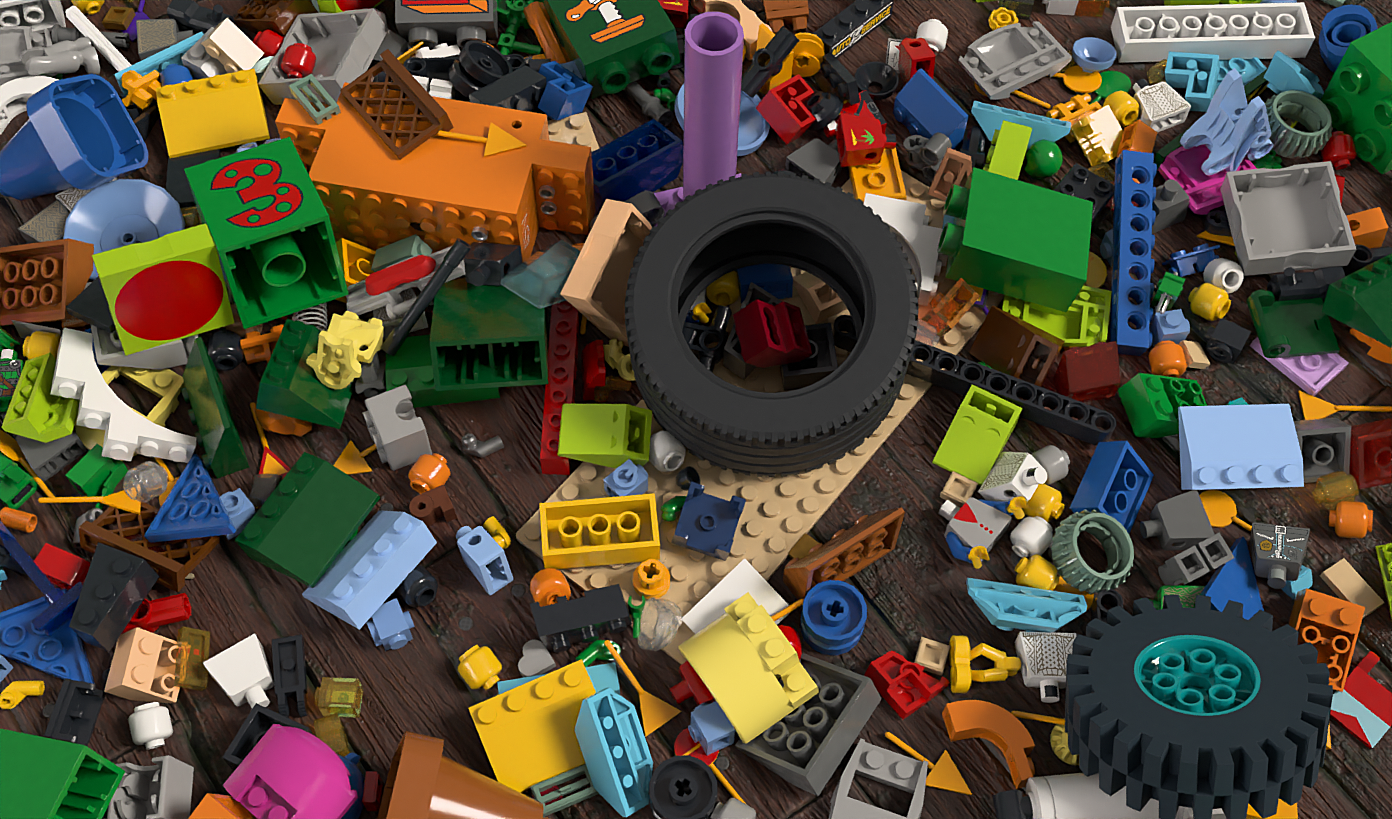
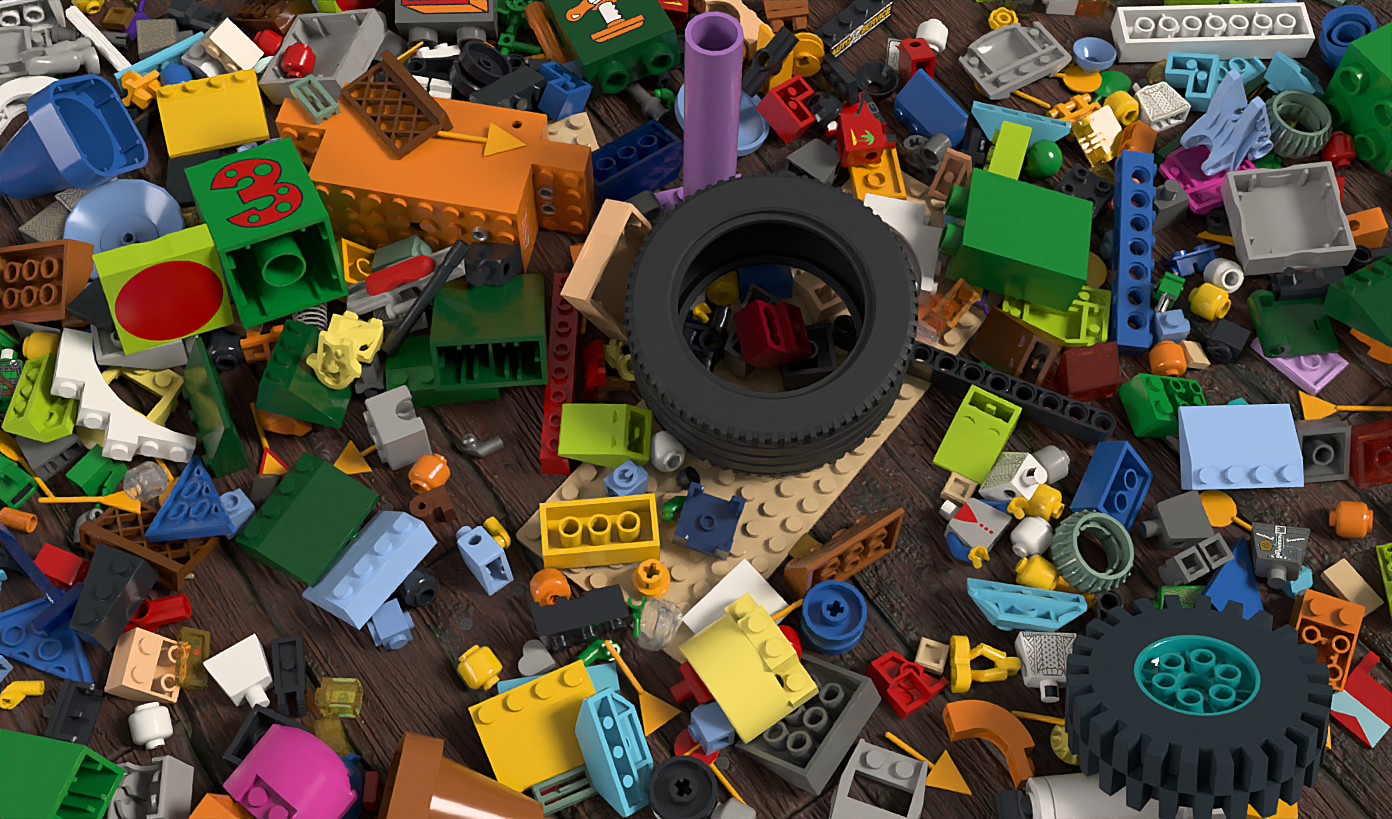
(543, 275): clear light blue wedge -> none
(1335, 488): clear yellow head -> none

